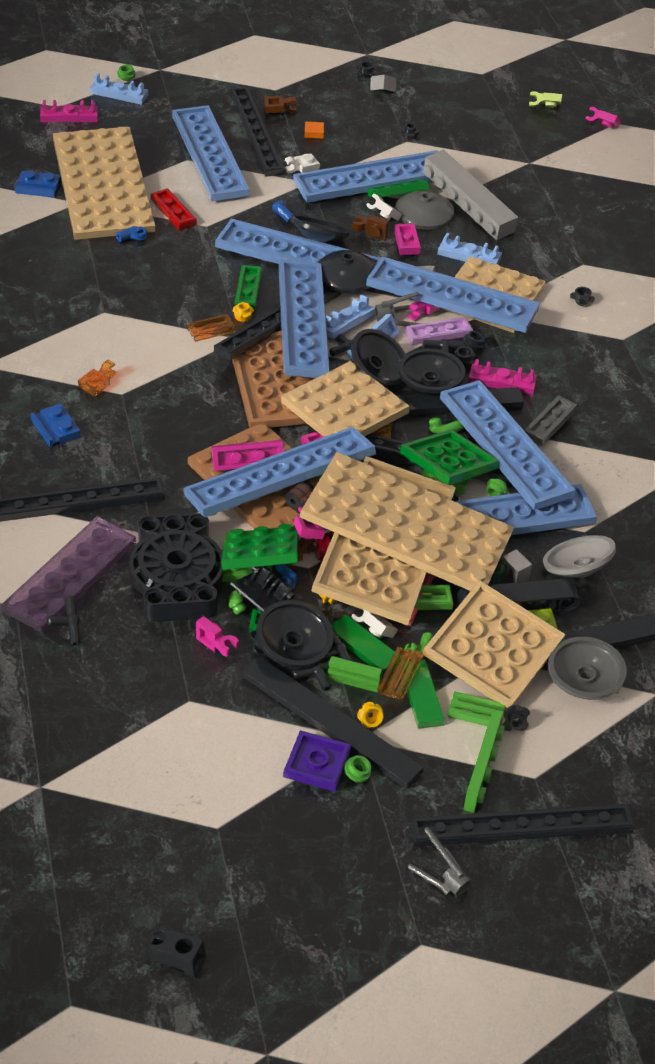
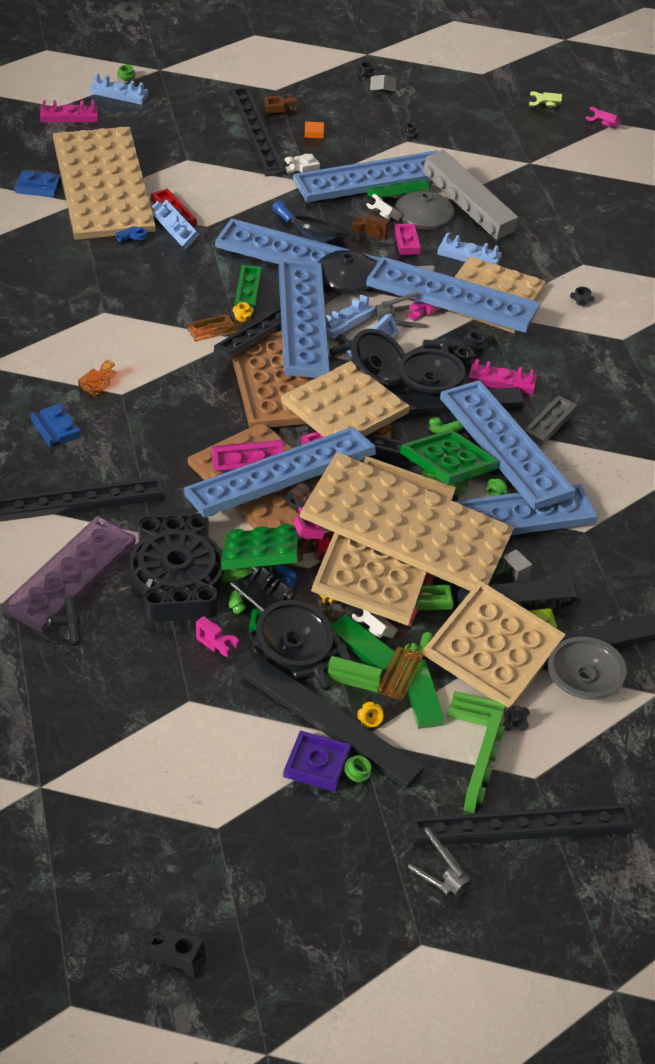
(175, 223): none -> light blue plate
(210, 153): medium blue plate -> none
(438, 330): lavender tile -> none
(580, 556): light grey dish -> none

